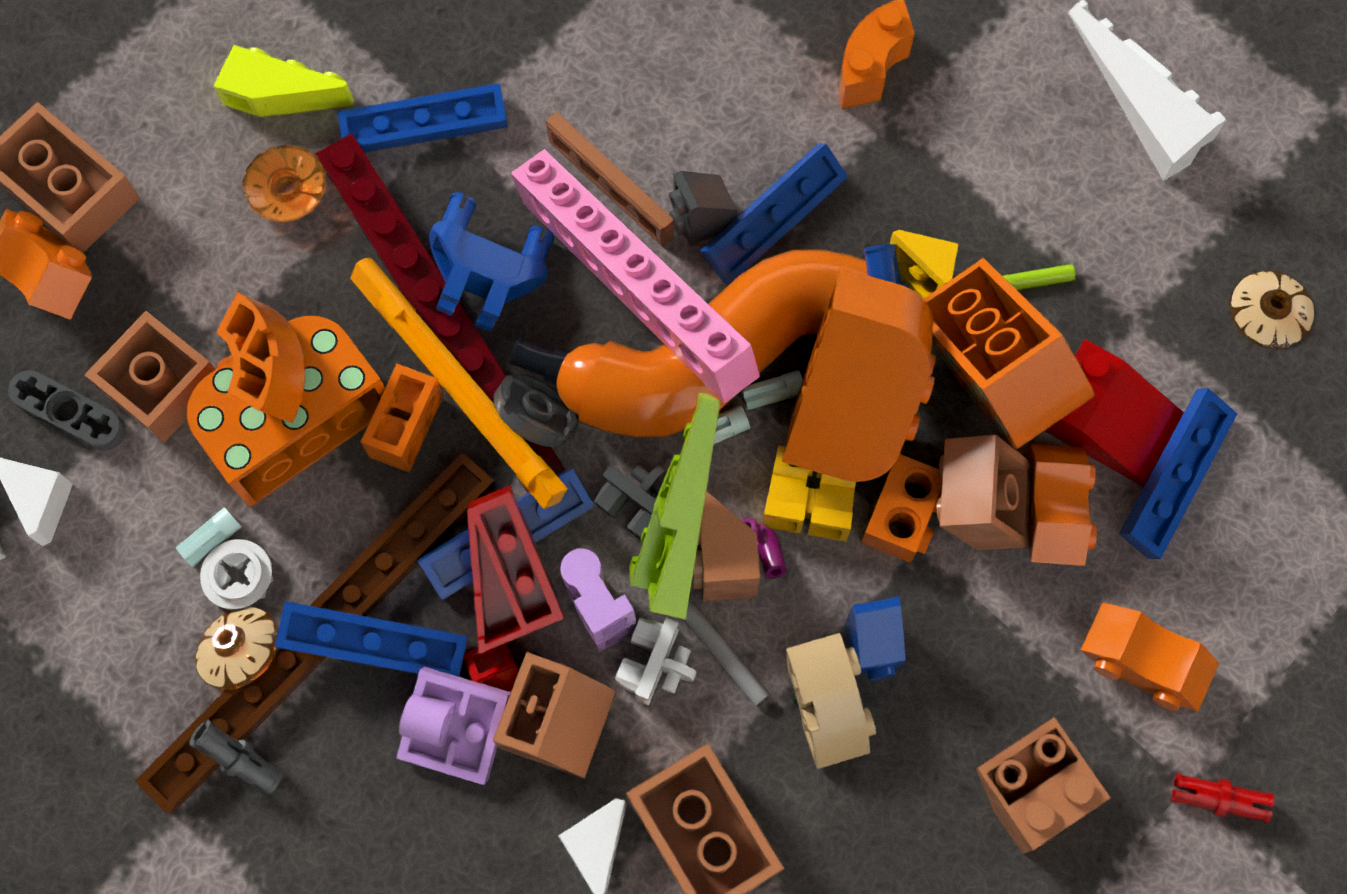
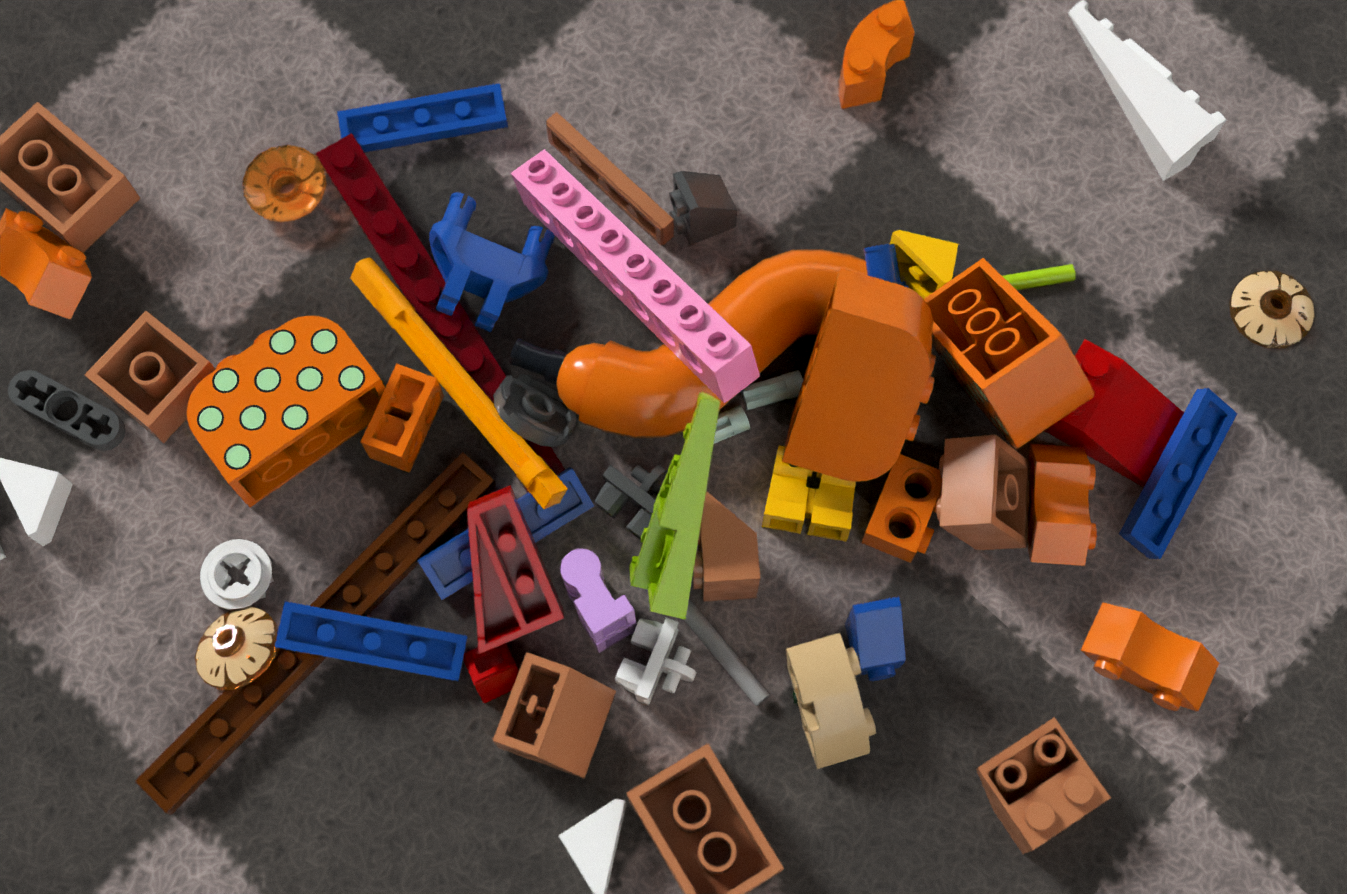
(208, 536): light aqua piece -> none
(236, 757): dark grey pin -> none
(265, 358): orange brick -> none
(272, 87): neon yellow slope -> none
(451, 725): lavender plate -> none
(768, 549): magenta arm -> none
(774, 213): blue plate -> none
(1222, 797): red pin -> none

